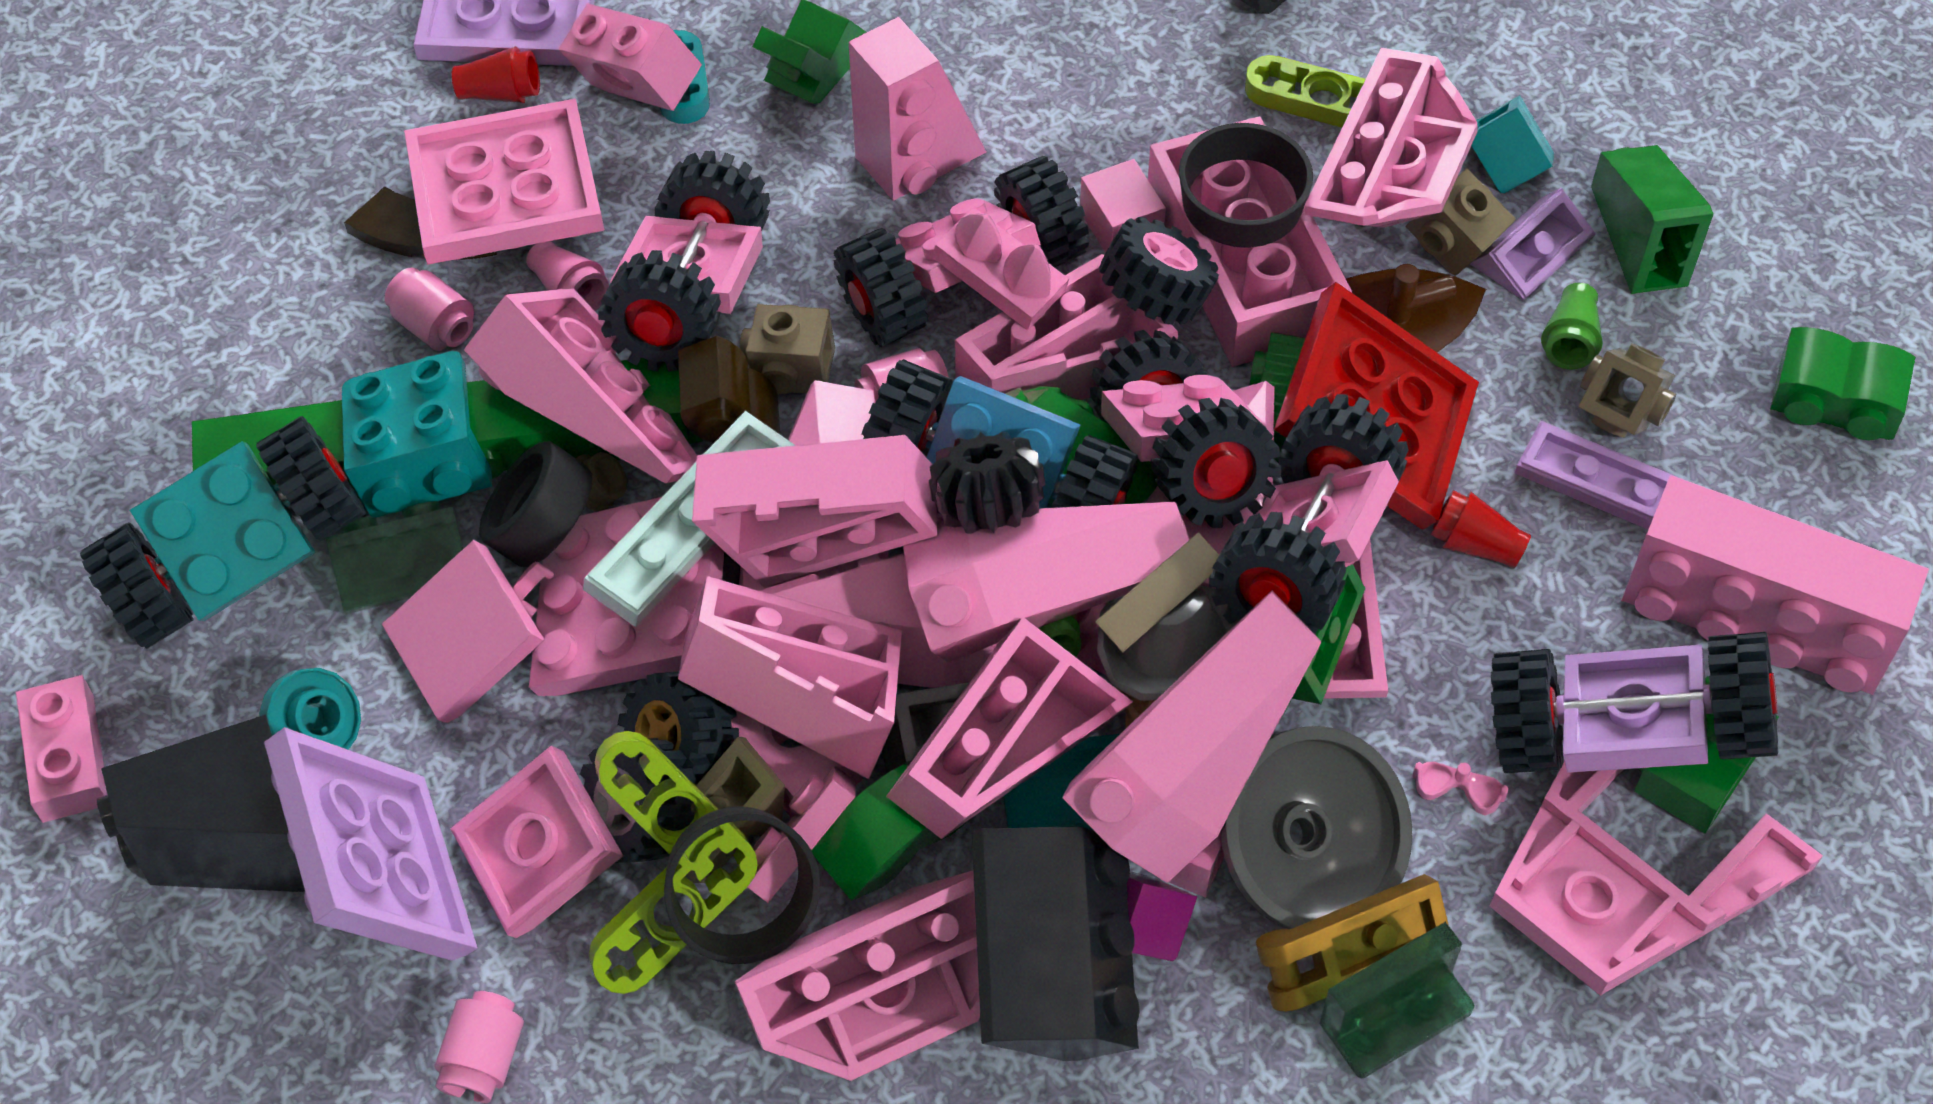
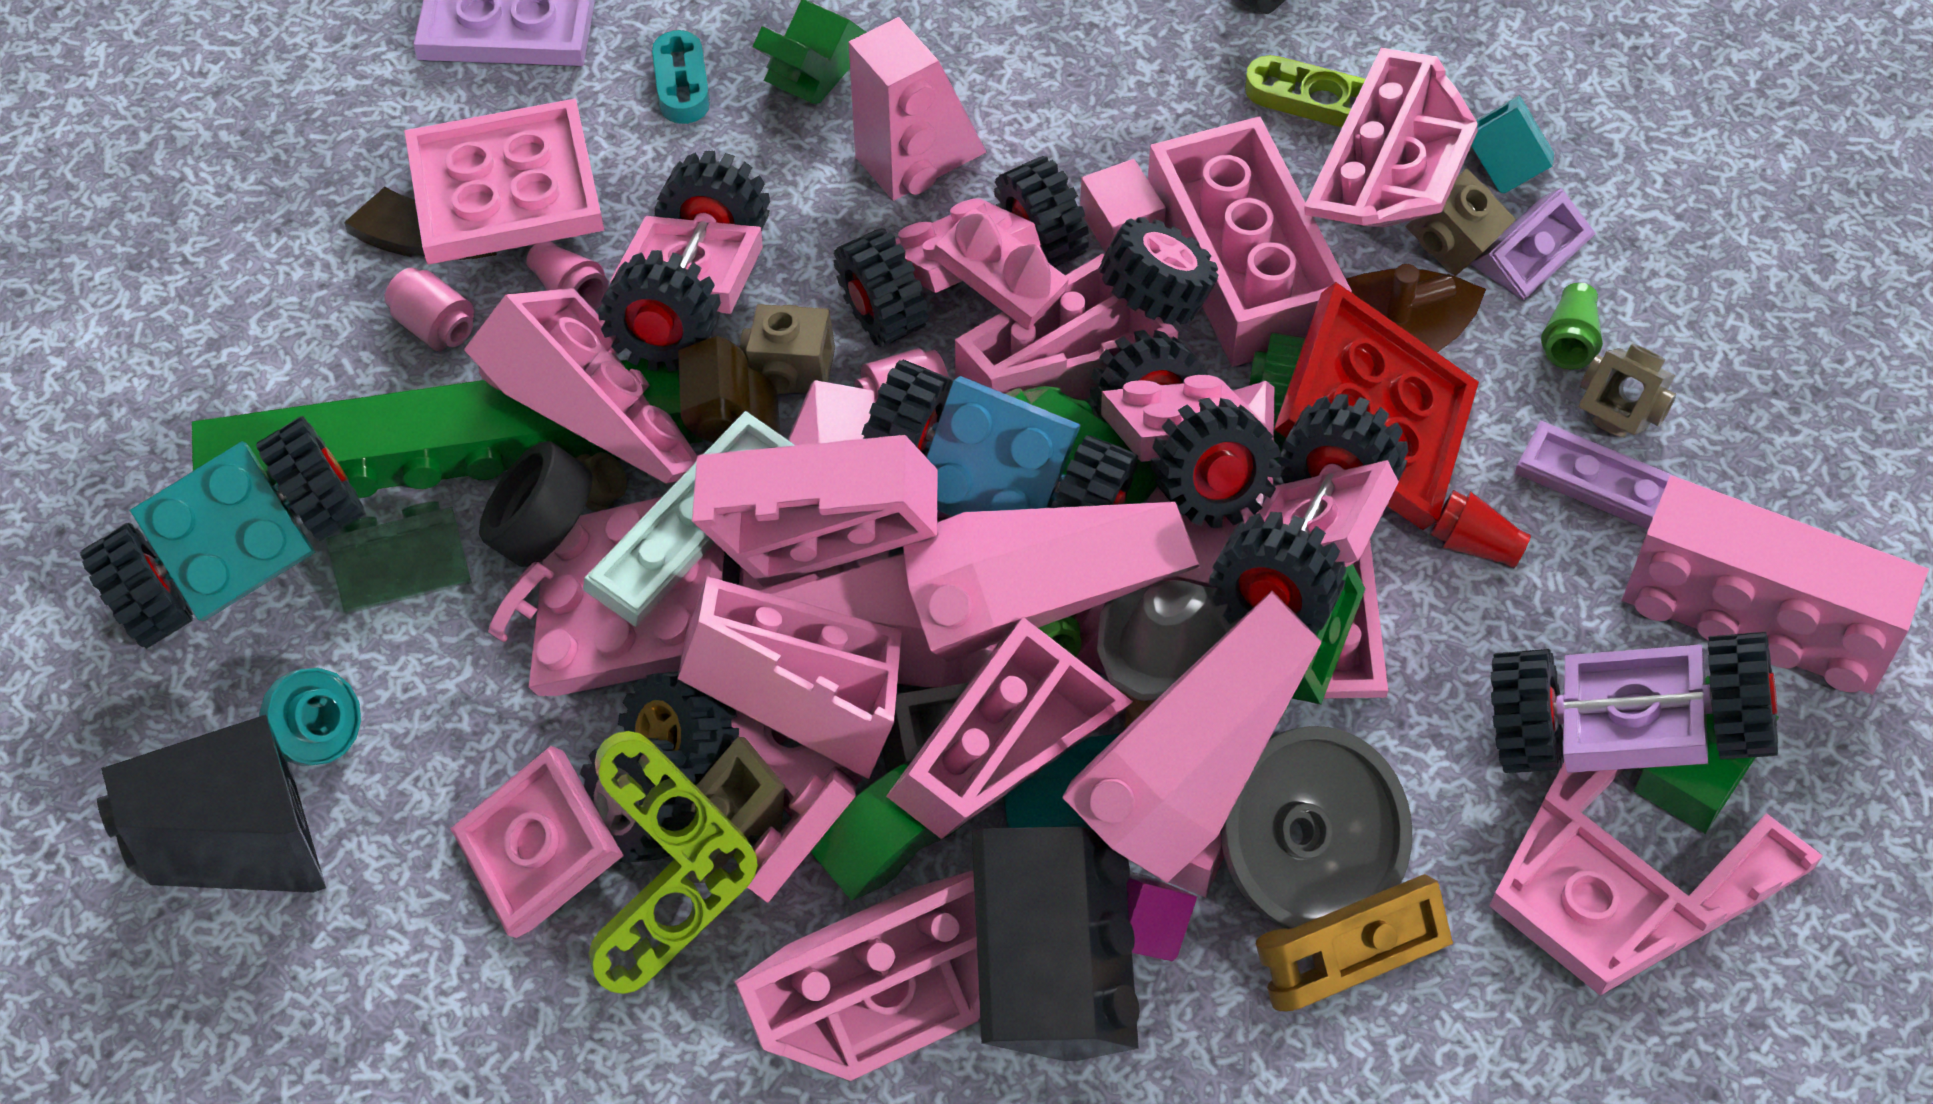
(61, 748): bright pink piece -> none
(368, 847): lavender plate -> none
(411, 435): teal bracket -> none
(462, 632): bright pink tile -> none
(478, 1046): bright pink brick -> none
(498, 77): red cone -> none
(630, 56): bright pink brick -> none
(767, 940): black tyre -> none
(987, 482): black gear -> none
(1159, 592): dark tan piece -> none
(1250, 143): black tyre -> none
(1397, 1002): clear green bracket -> none
(1482, 791): bright pink piece -> none
(1651, 217): green slope -> none
(1843, 383): green brick -> none

